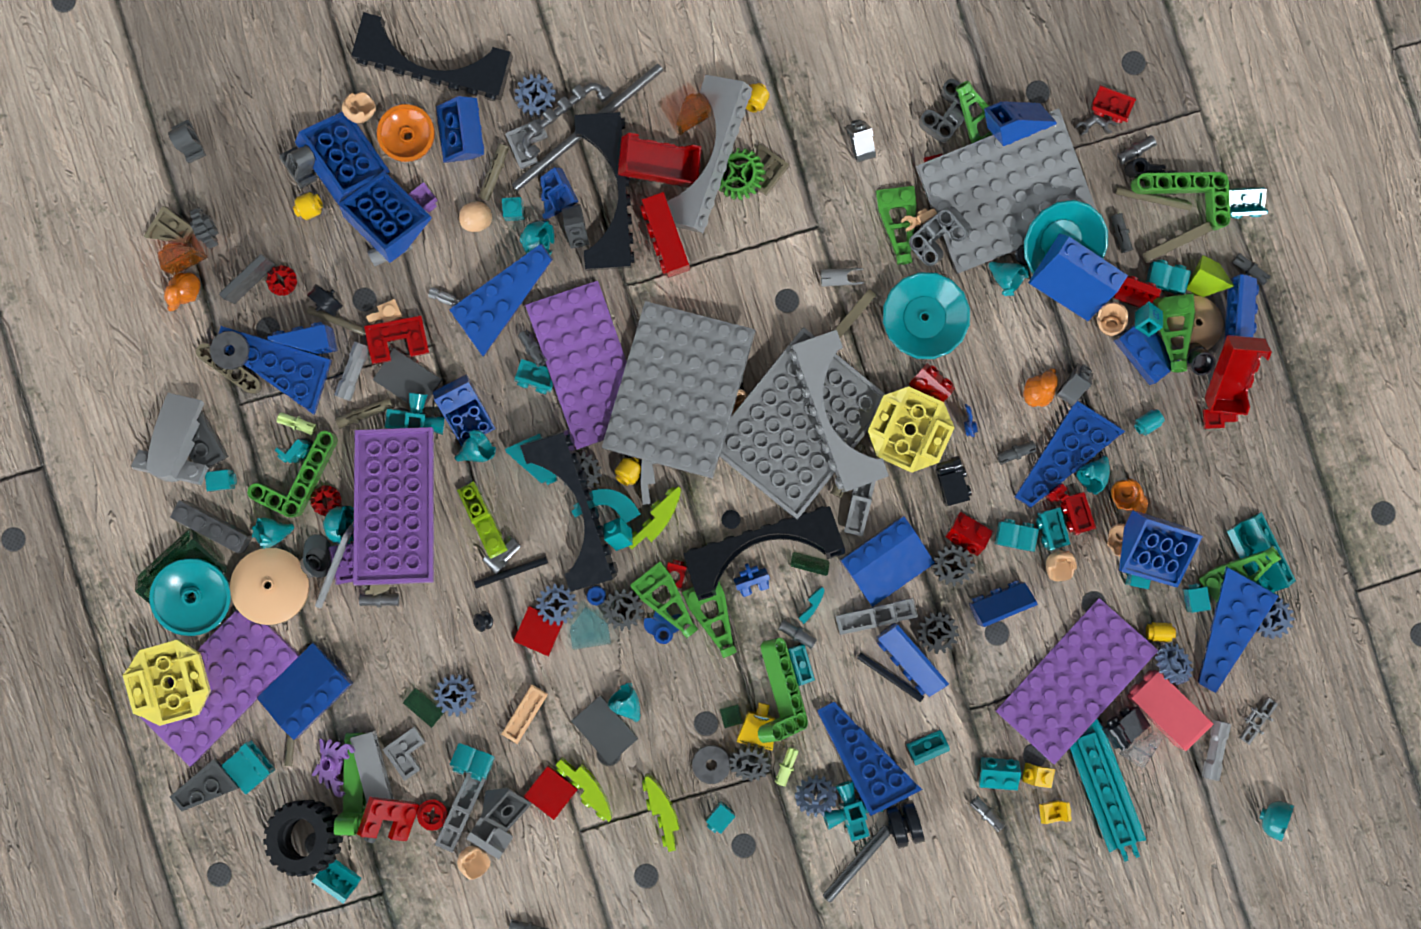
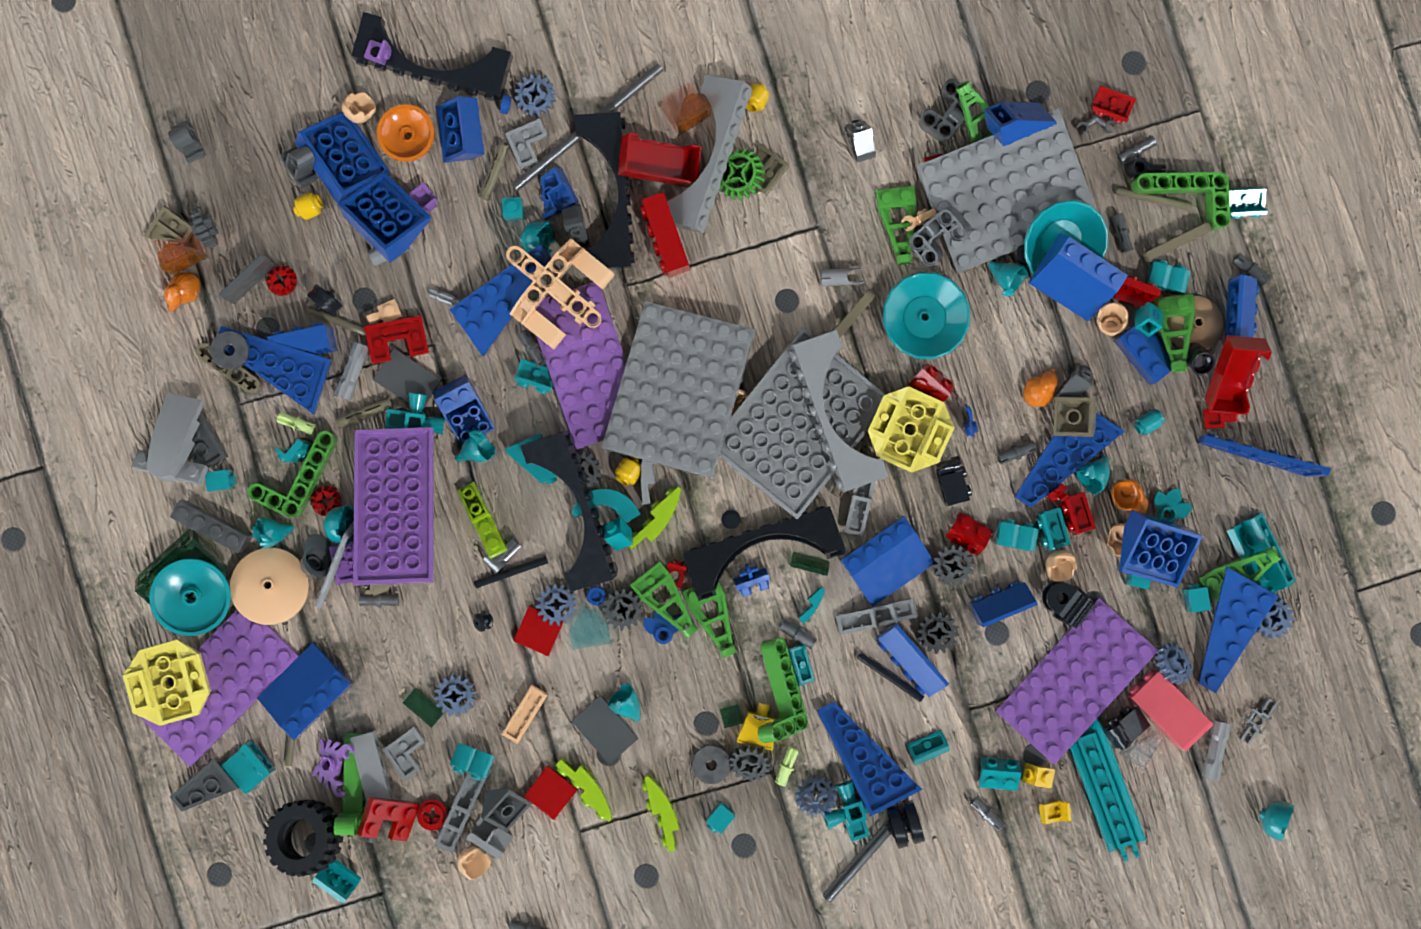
(384, 52): none -> medium lavender bracket
(475, 216): light nougat hair -> none
(506, 102): none -> blue tile
(525, 309): none -> light nougat piece
(551, 116): flat silver bar -> none
(1072, 608): none -> black piece
(1074, 417): none -> dark tan slope
(1160, 632): yellow brick -> none
(1172, 503): none -> teal plate
(1208, 278): lime slope -> none
(1269, 457): none -> blue wing

